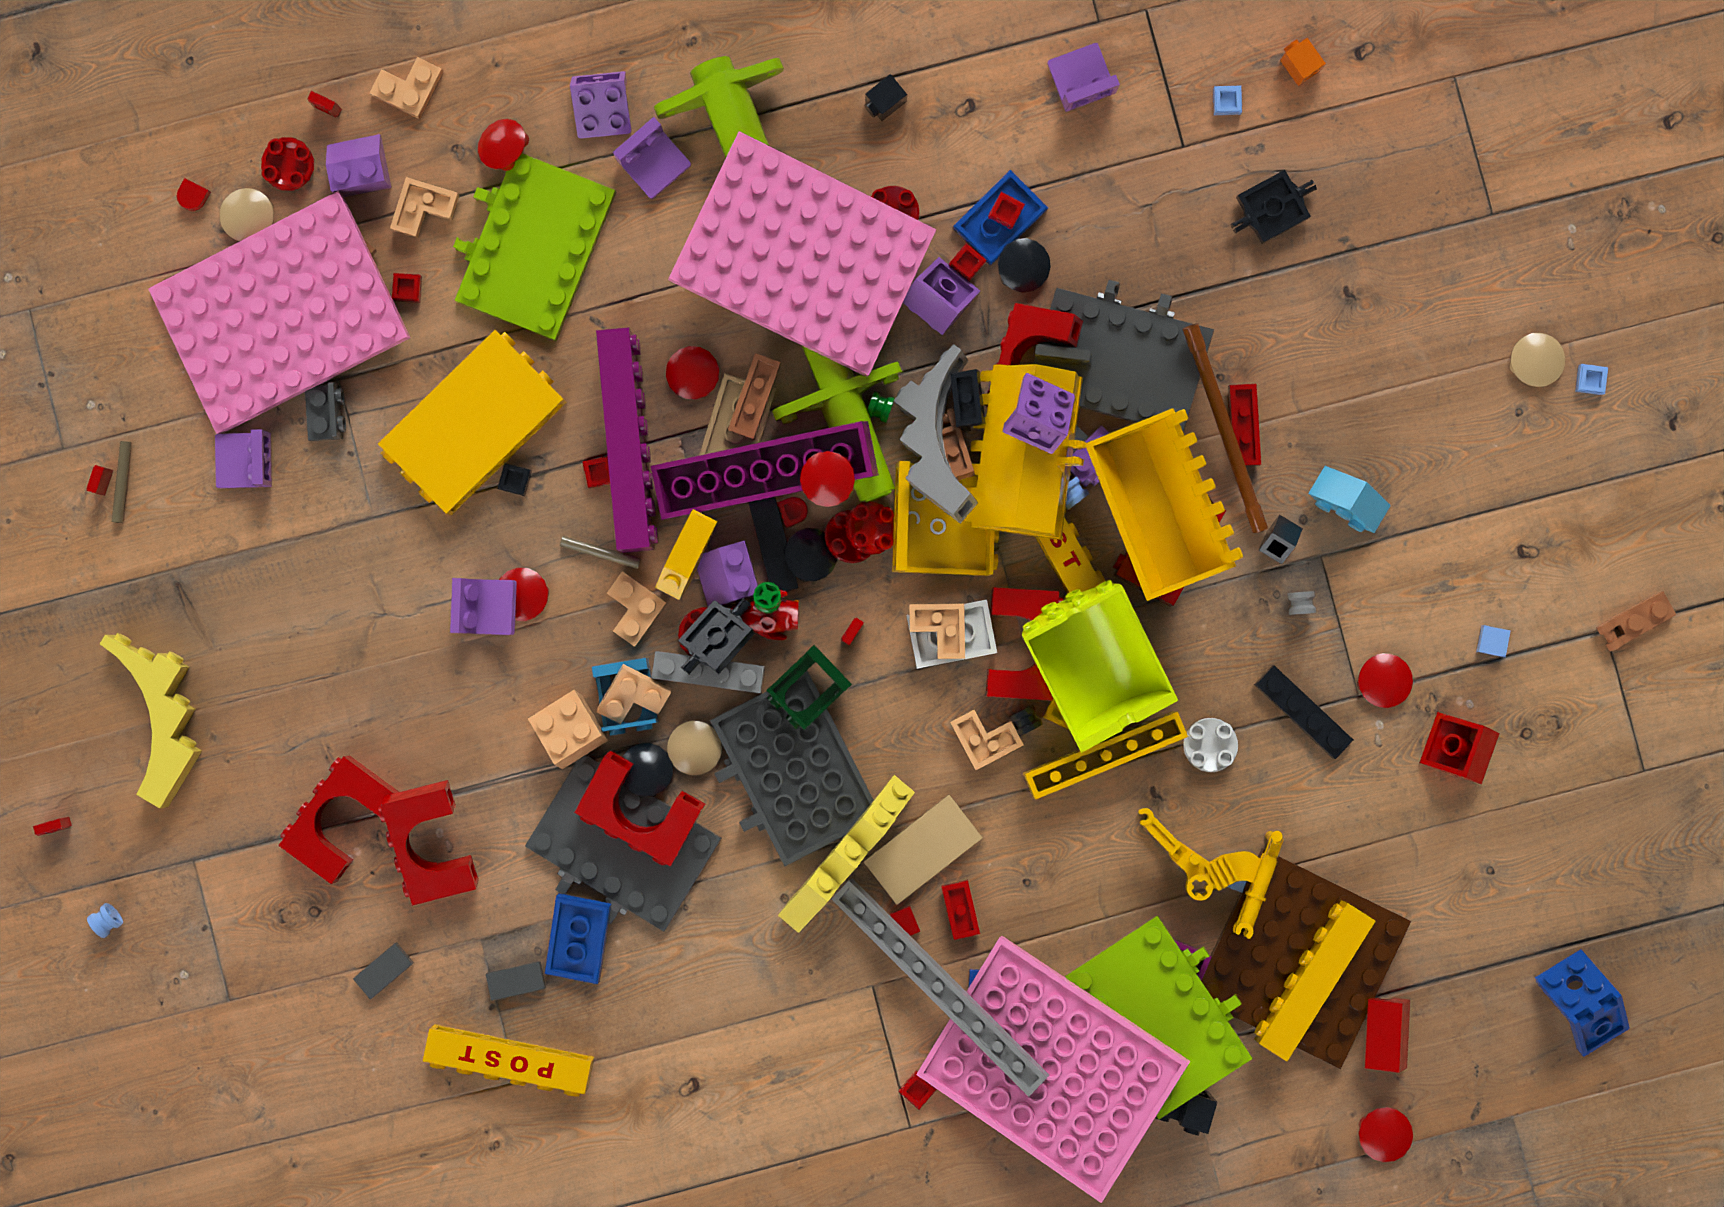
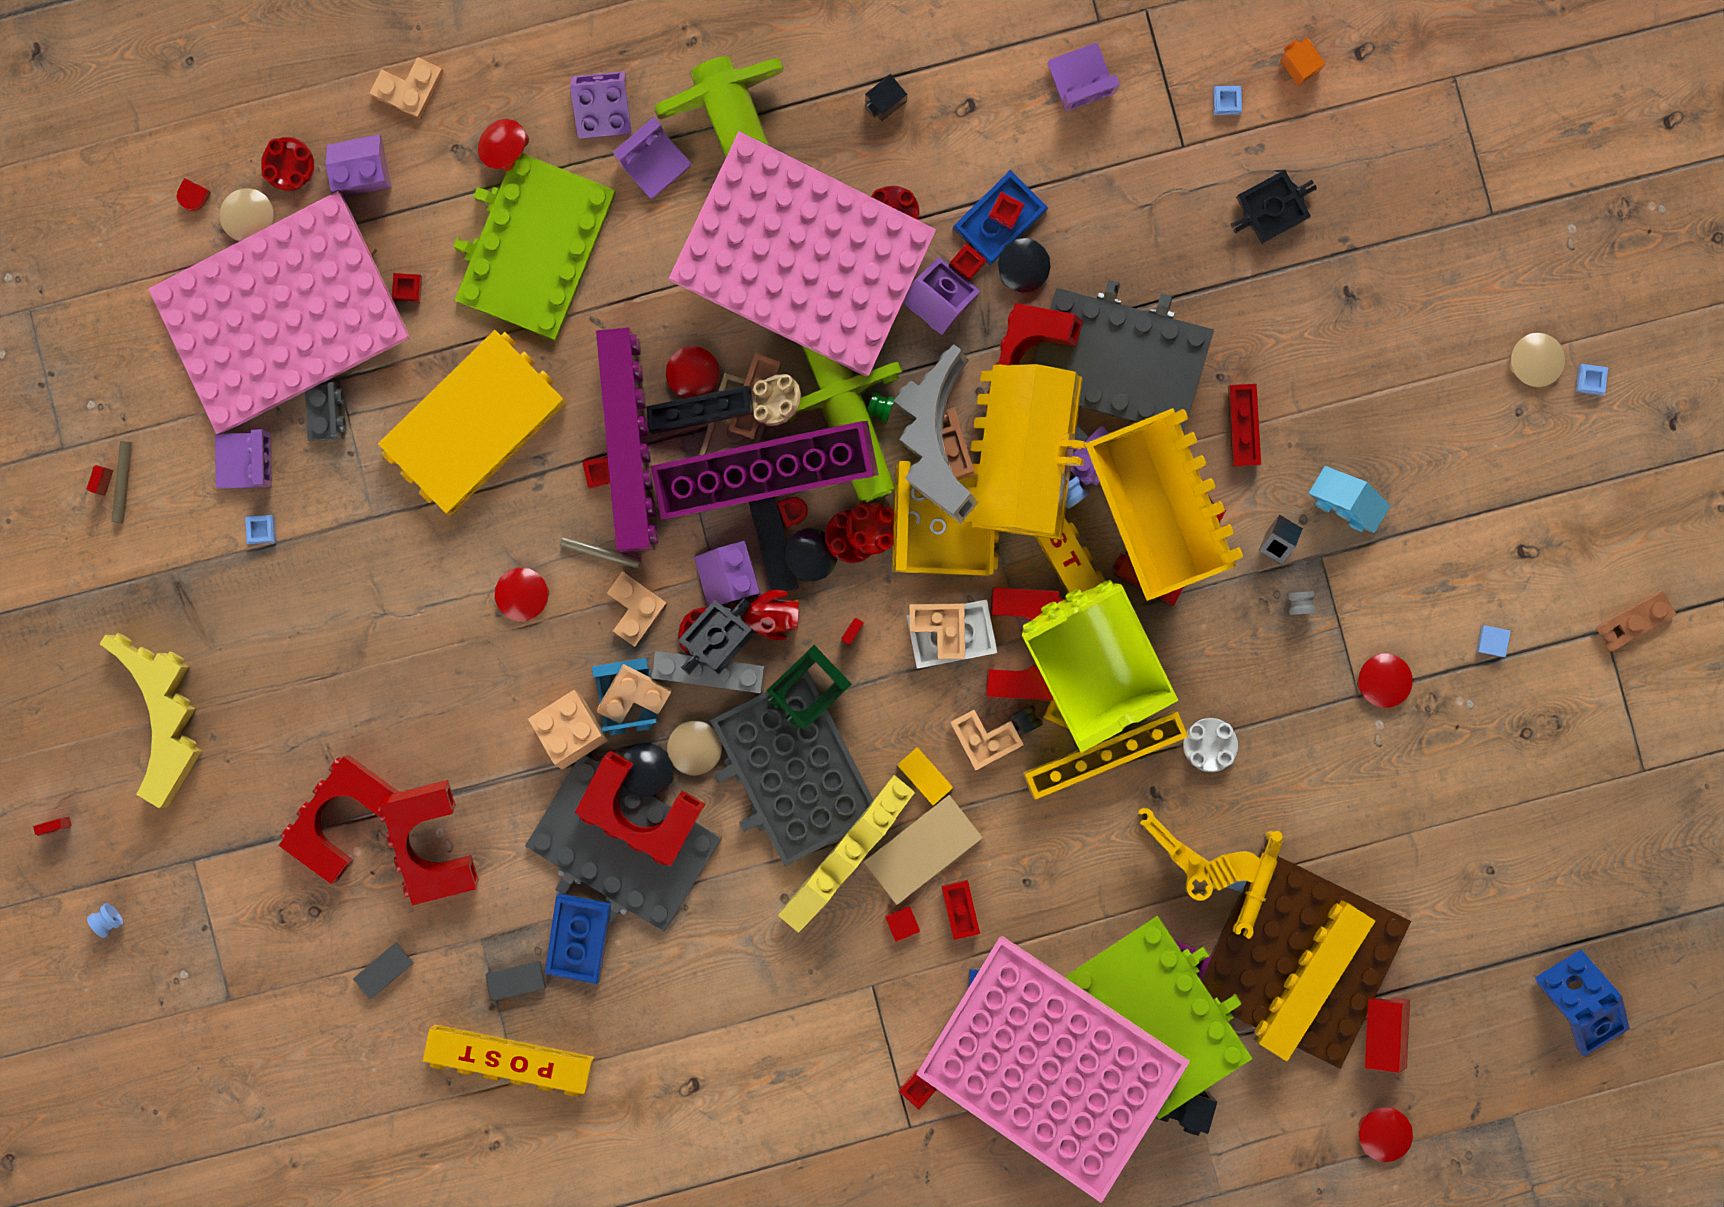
(260, 529): none -> light blue tile
(324, 104): red tile -> none
(417, 200): light nougat plate -> none
(483, 606): medium lavender bracket -> none
(514, 479): black tile -> none
(686, 555): yellow slope -> none
(700, 410): none -> black tile
(765, 592): green wheel -> none
(775, 399): none -> tan dish
(827, 479): red dish -> none
(925, 776): none -> yellow tile
(940, 987): light grey plate -> none
(967, 399): black panel -> none
(1041, 414): medium lavender bracket -> none
(1063, 355): dark grey tile -> none
(1198, 349): dark orange piece -> none
(1303, 712): black plate -> none
(1459, 747): red slope -> none

